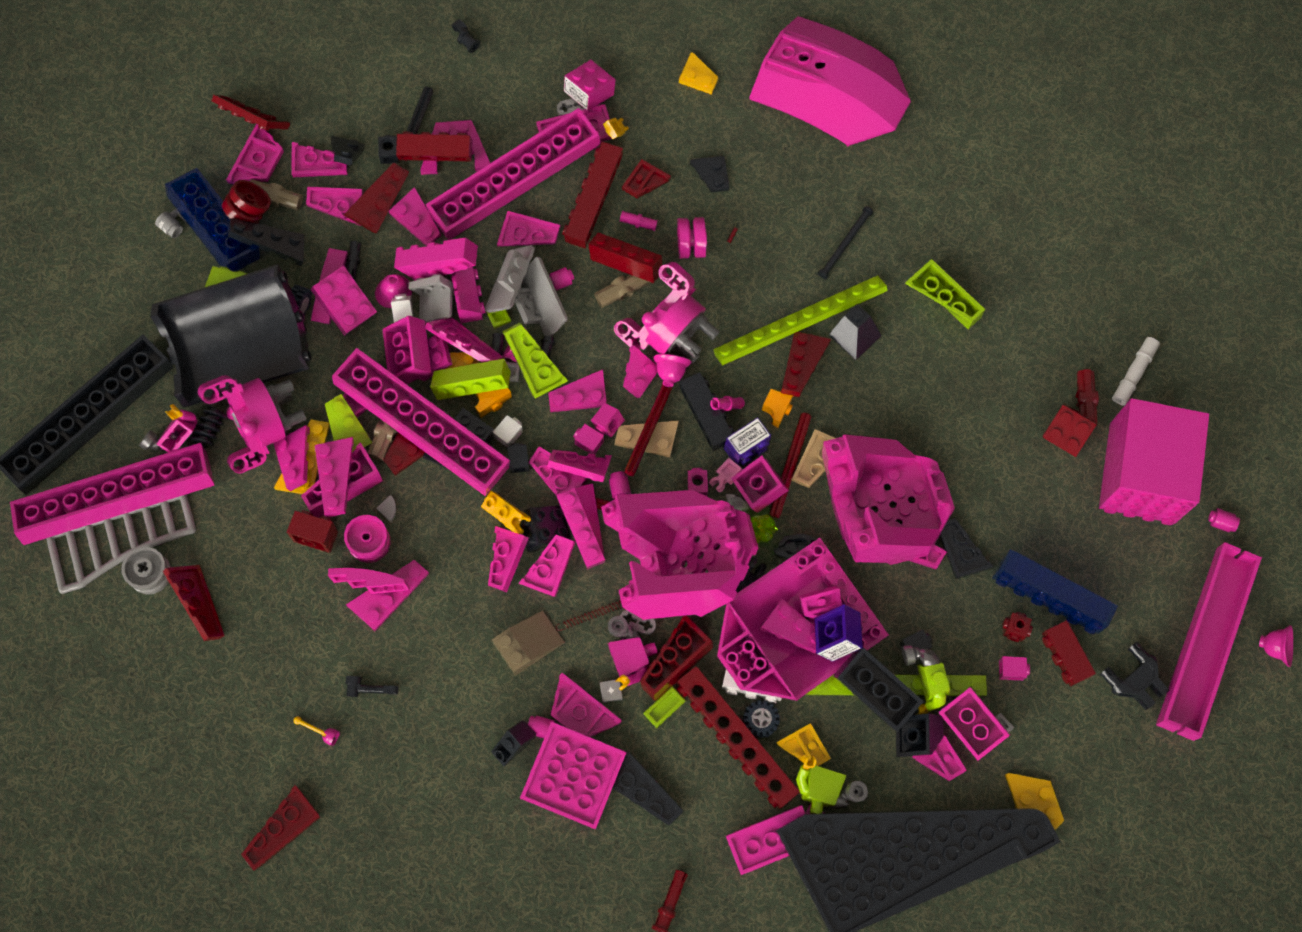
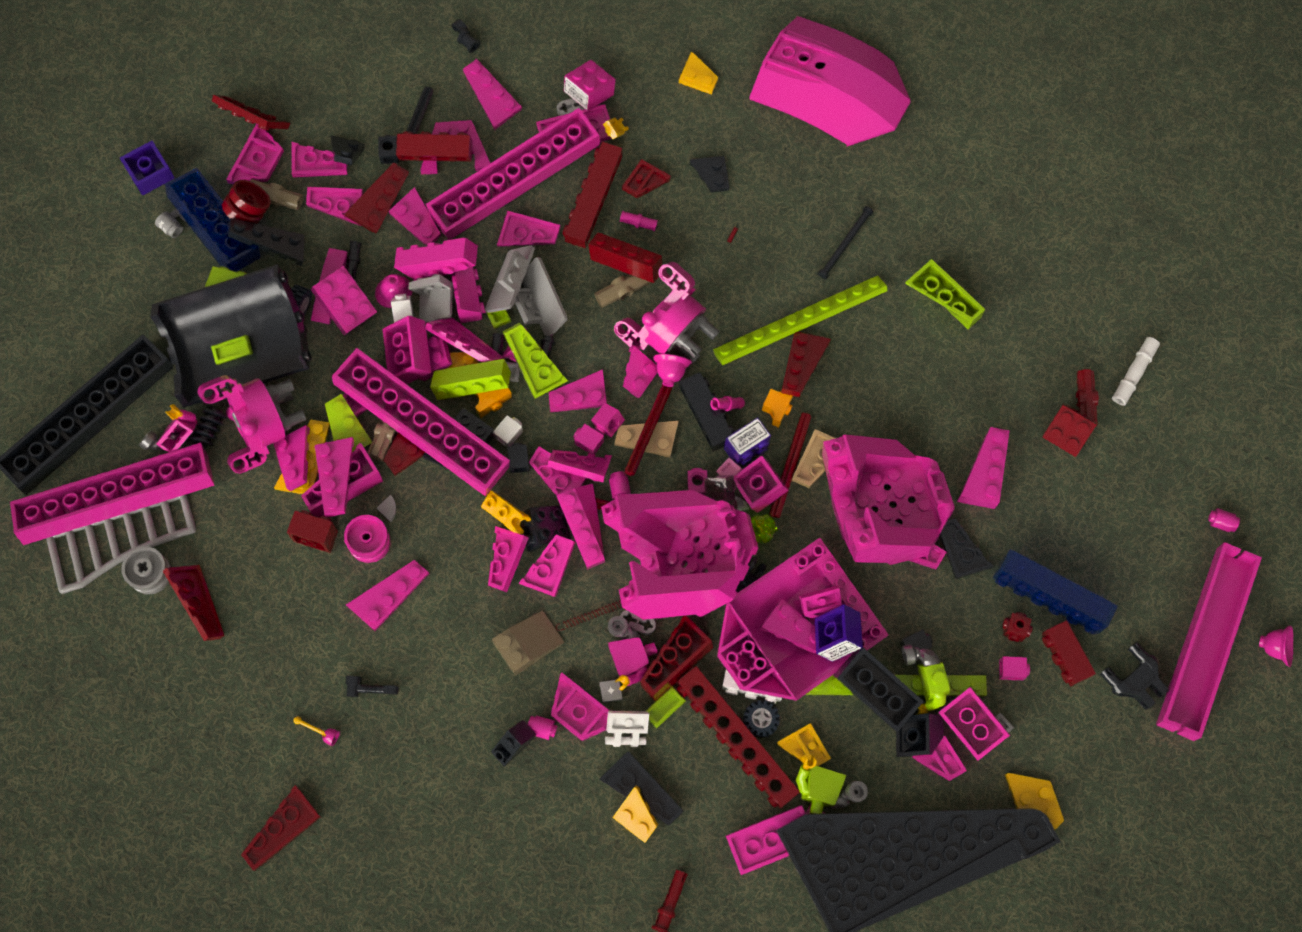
(147, 168): none -> dark purple brick
(232, 350): none -> lime tile
(373, 580): dark pink slope -> none
(491, 94): none -> dark pink wing
(561, 278): dark pink brick -> none
(573, 775): dark pink plate -> none
(627, 722): none -> white plate
(636, 815): none -> yellow wing
(692, 237): dark pink wheel -> none
(721, 488): none -> clear smoke brick
(792, 544): black arm -> none
(855, 332): black slope -> none
(986, 475): none -> dark pink wedge
(1154, 461): dark pink piece -> none

